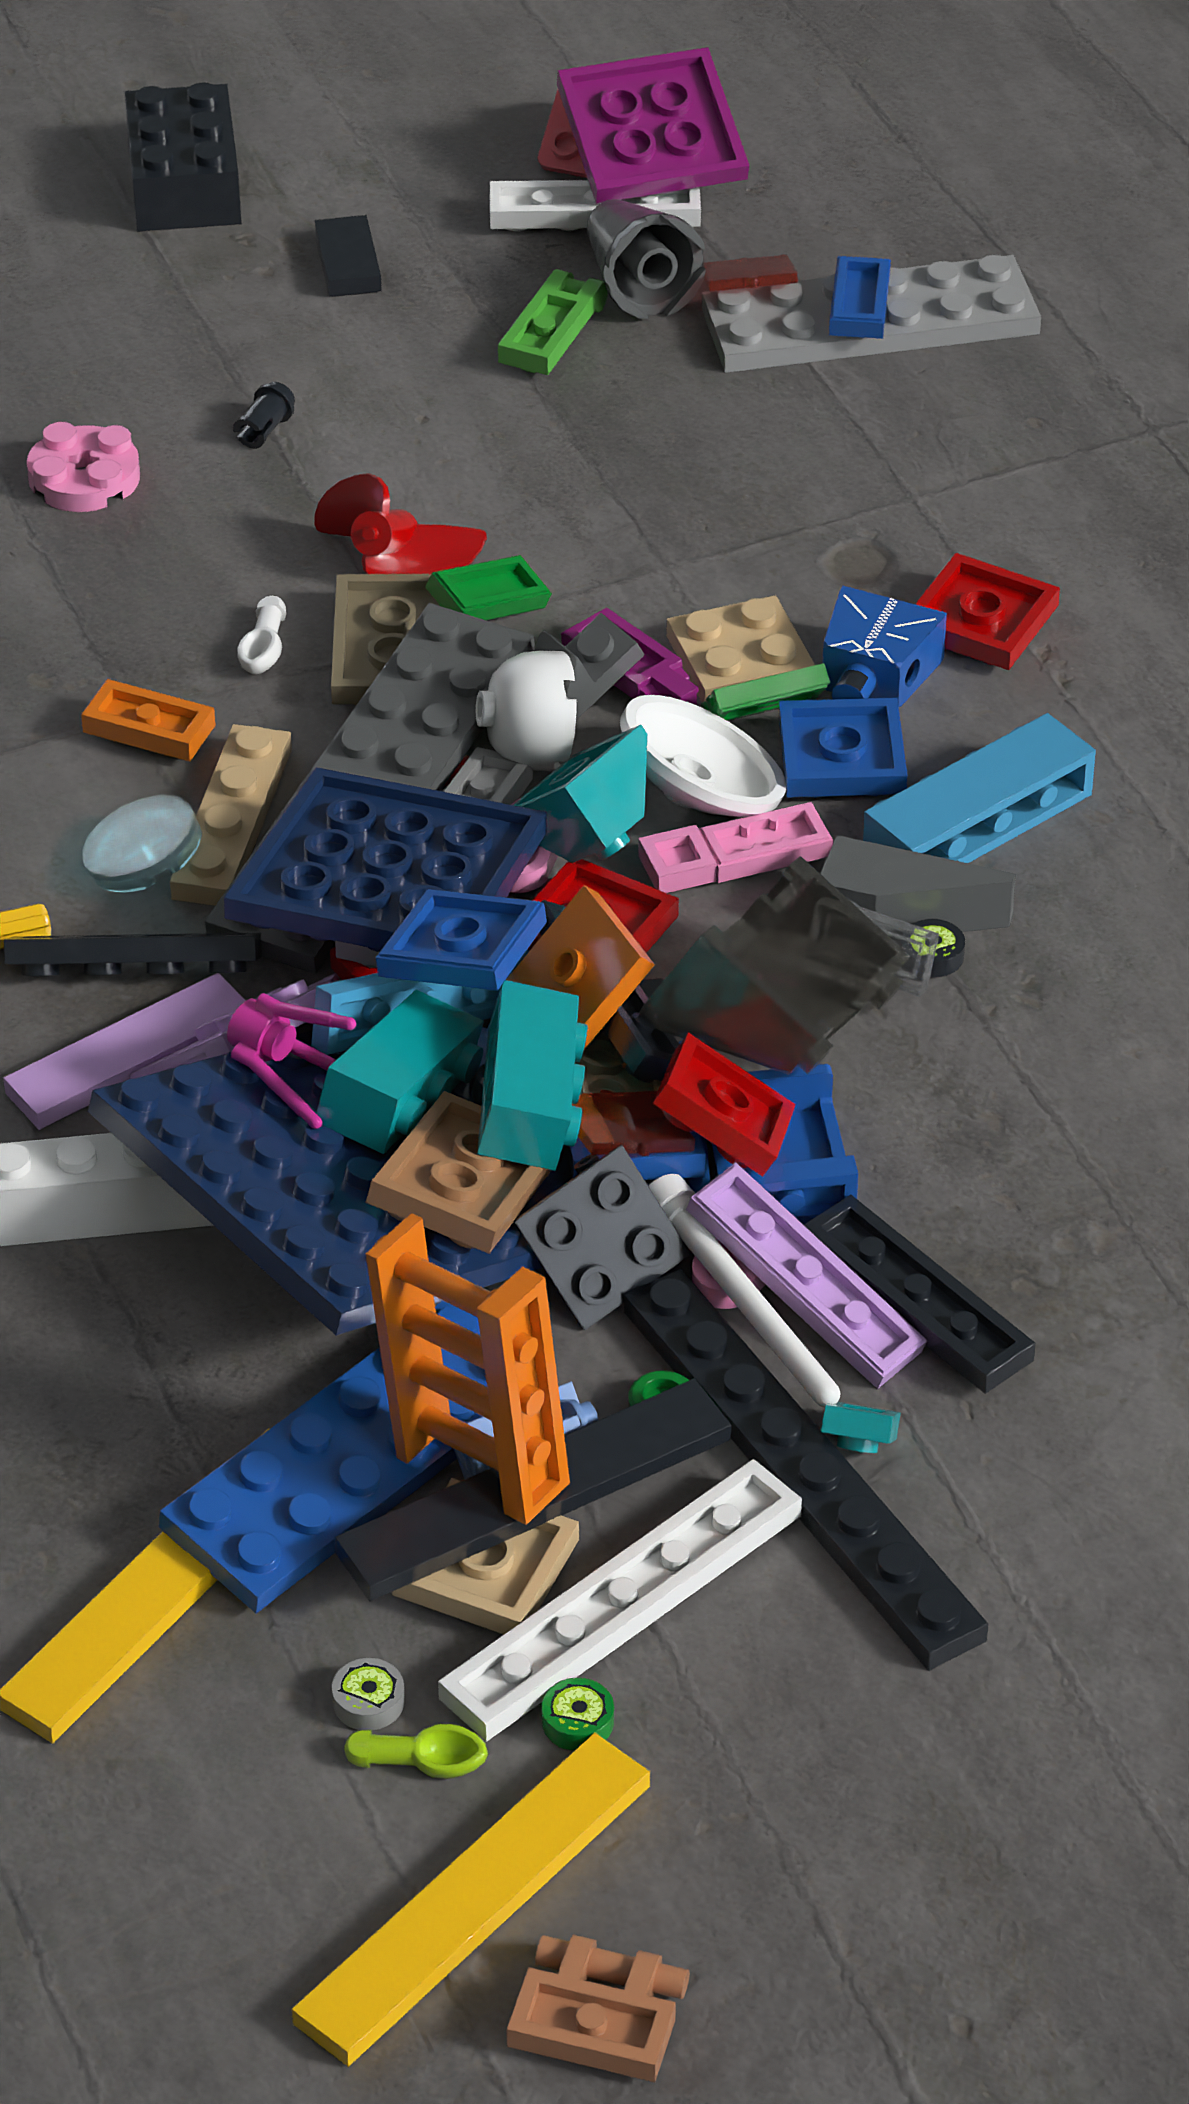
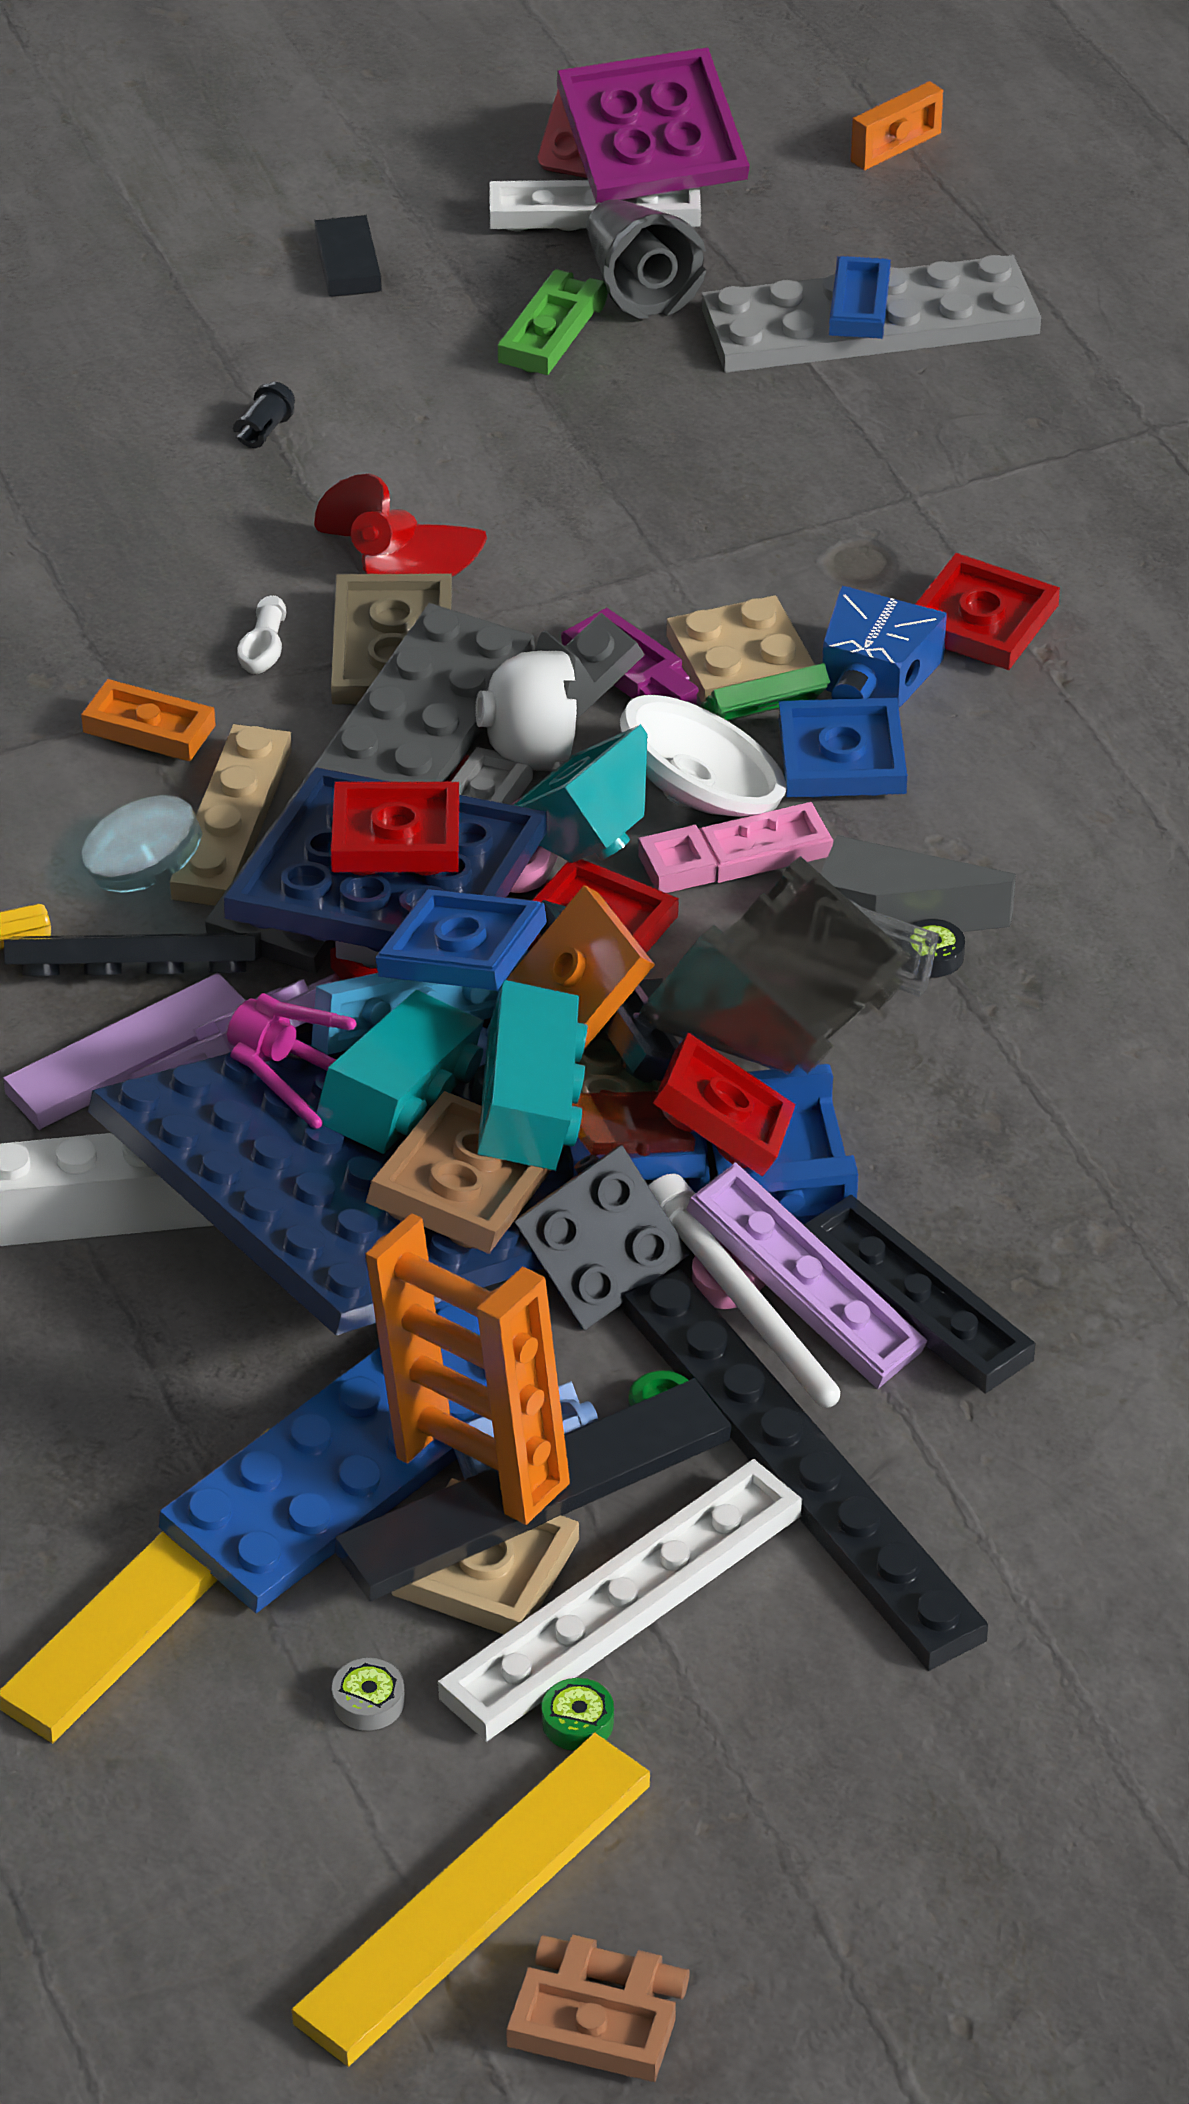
(104, 451): bright pink plate -> none
(182, 157): black brick -> none
(395, 827): none -> red plate
(437, 1751): lime piece -> none
(490, 588): green tile -> none
(749, 273): clear red piece -> none
(860, 1426): teal plate -> none
(896, 125): none -> orange plate
(988, 794): dark azure brick -> none

